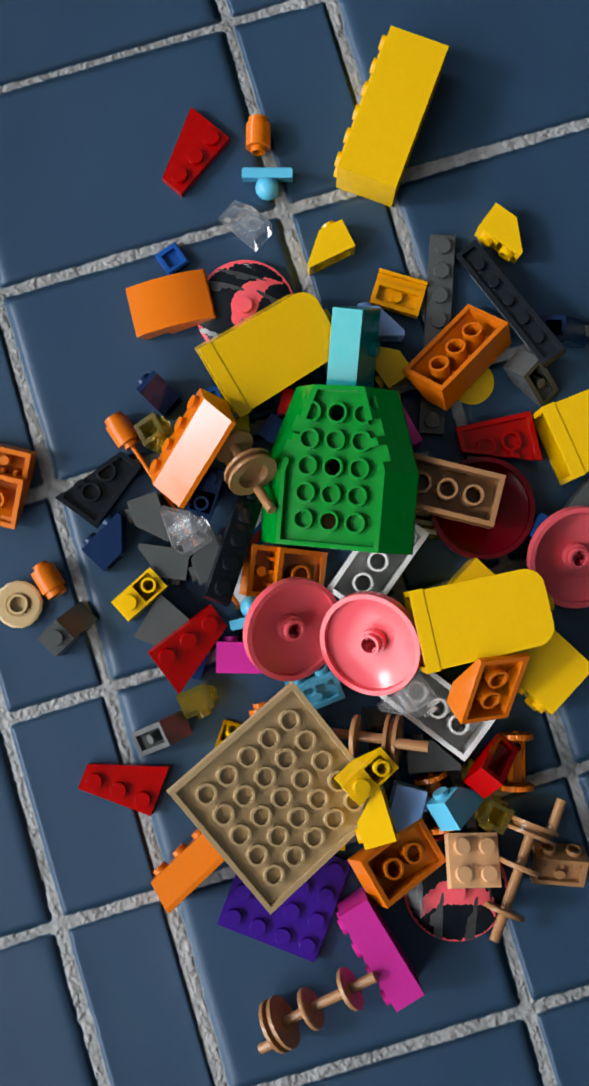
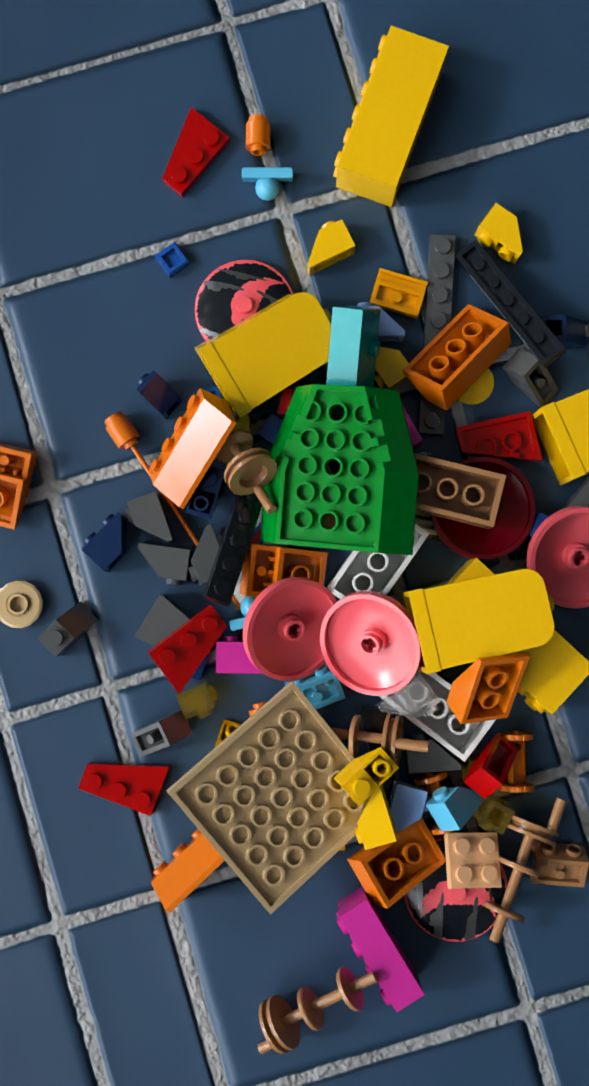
(48, 579): orange brick -> none
(101, 490): black wing -> none
(139, 595): yellow slope -> none
(154, 431): clear yellow brick -> none
(170, 303): orange slope -> none
(185, 530): clear slope -> none
(246, 224): clear slope -> none
(299, 922): dark purple plate -> none

